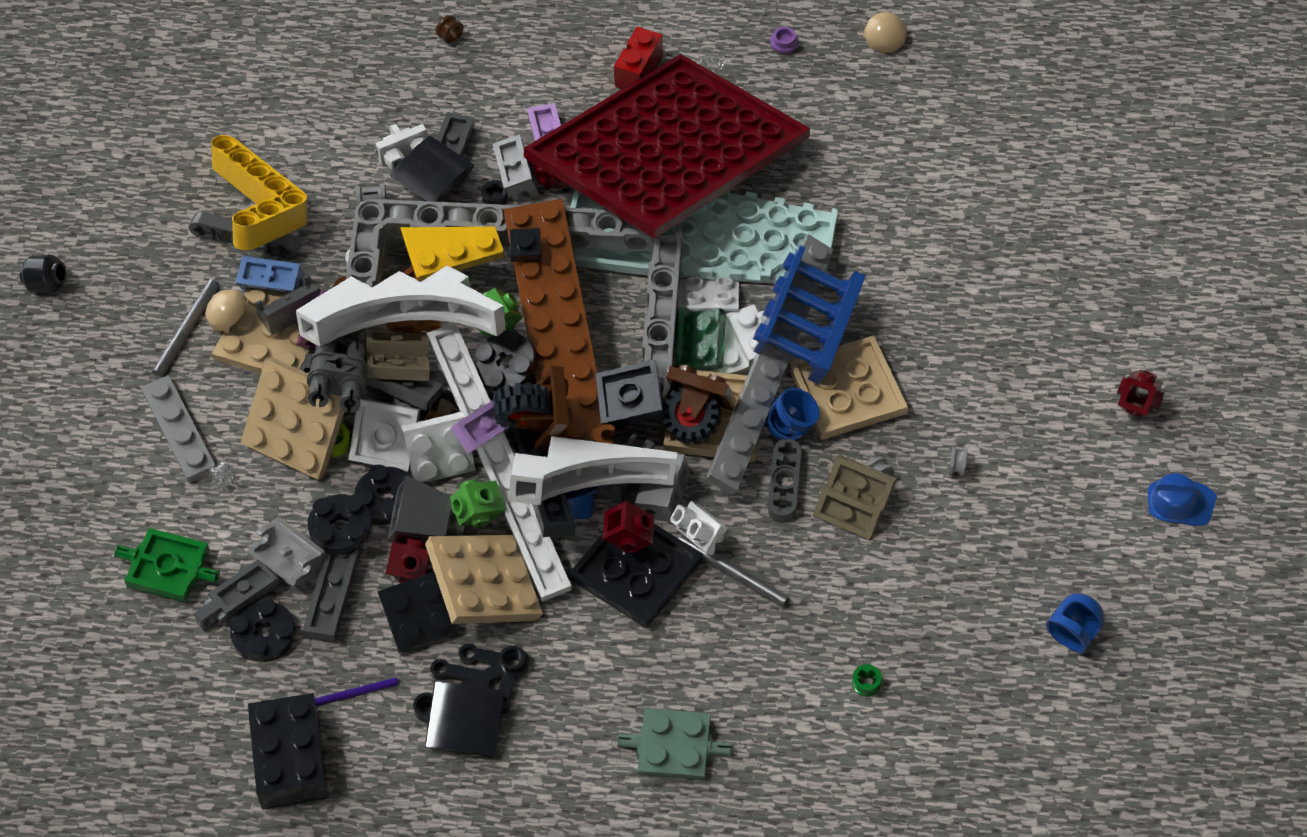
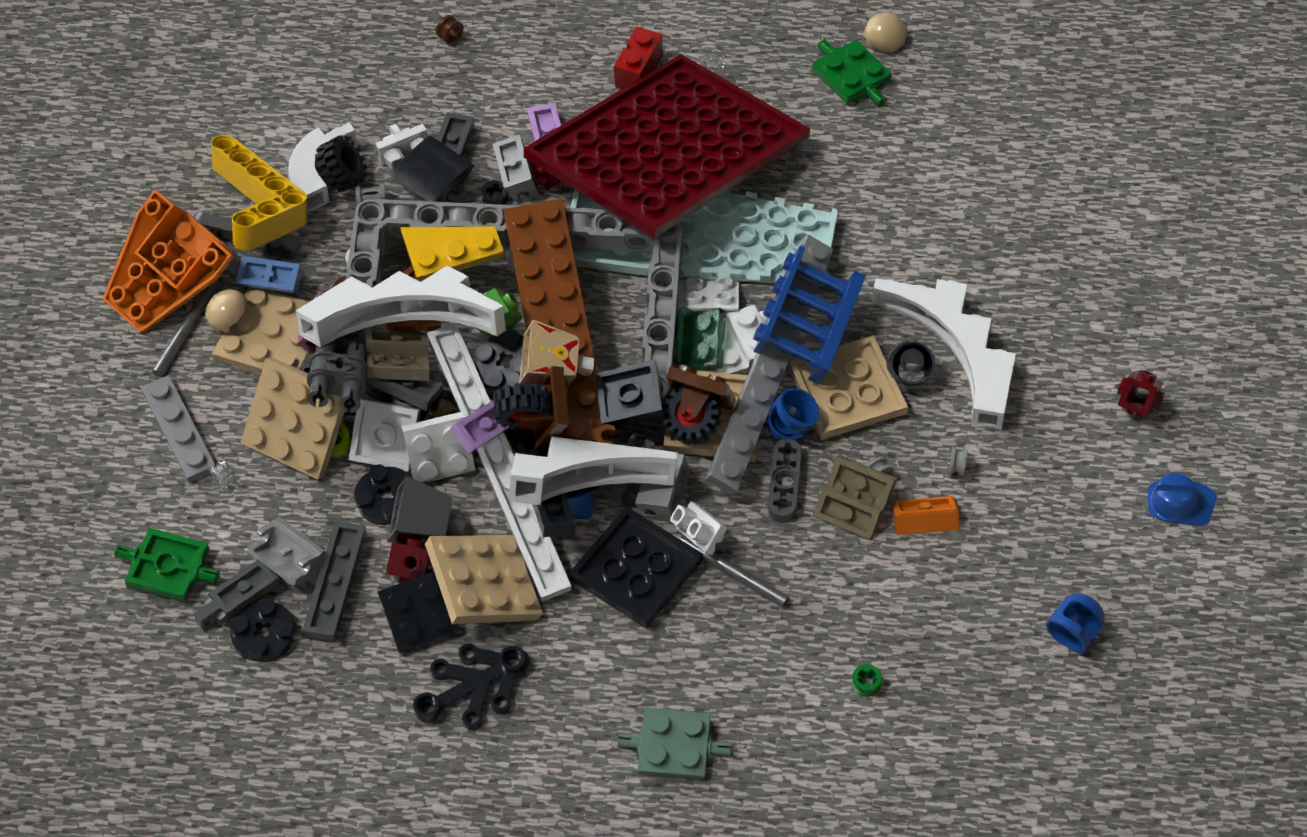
(43, 274): black head -> none
(163, 263): none -> orange wedge
(282, 311): dark grey hinge -> none
(287, 751): black brick -> none
(303, 166): none -> white arch
(339, 507): black plate -> none
(341, 163): none -> black tyre
(356, 691): dark purple axle -> none
(464, 719): black slope -> none
(477, 503): bright green brick -> none
(525, 244): black plate -> none
(549, 347): none -> tan torso
(628, 527): dark red brick -> none
(784, 40): medium lavender plate -> none
(851, 72): none -> green plate
(911, 352): none -> black helmet
(925, 515): none -> orange slope
(967, 335): none -> white arch

